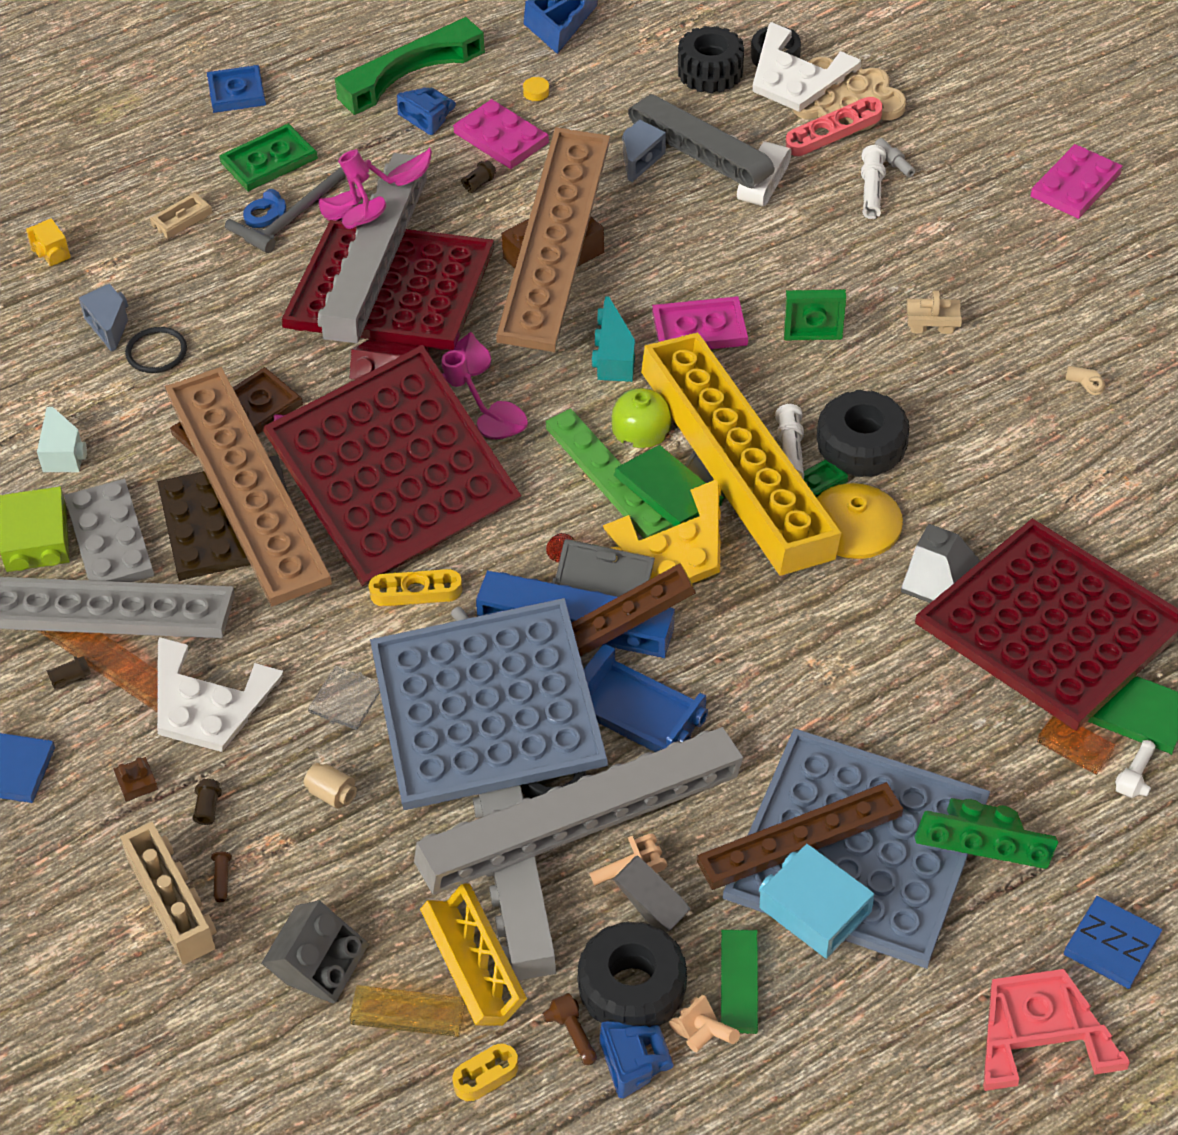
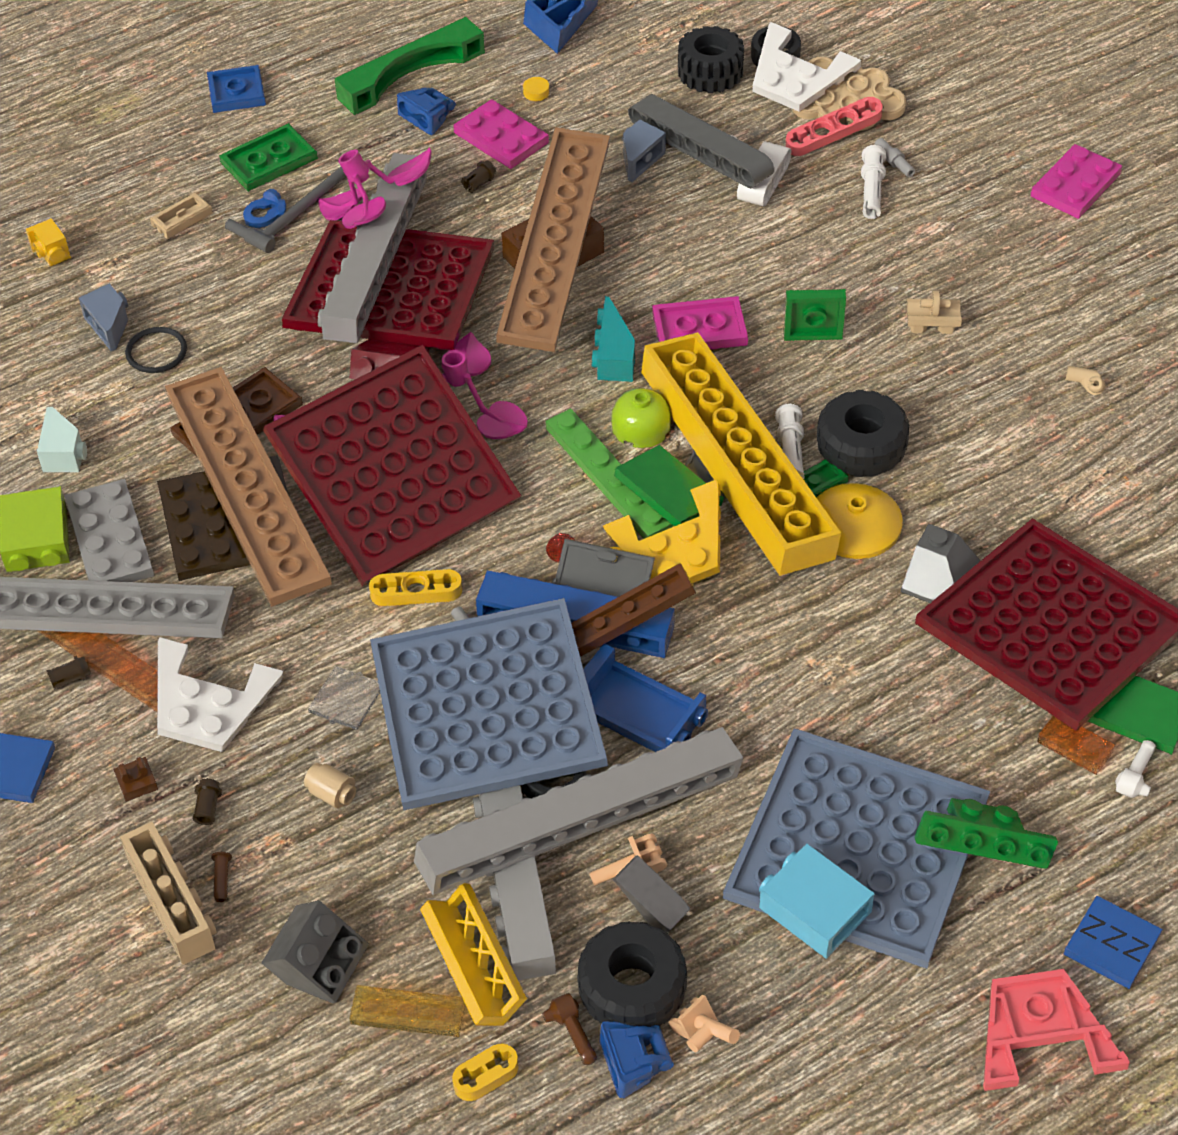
(739, 980): green tile -> none
(815, 828): reddish brown plate -> none

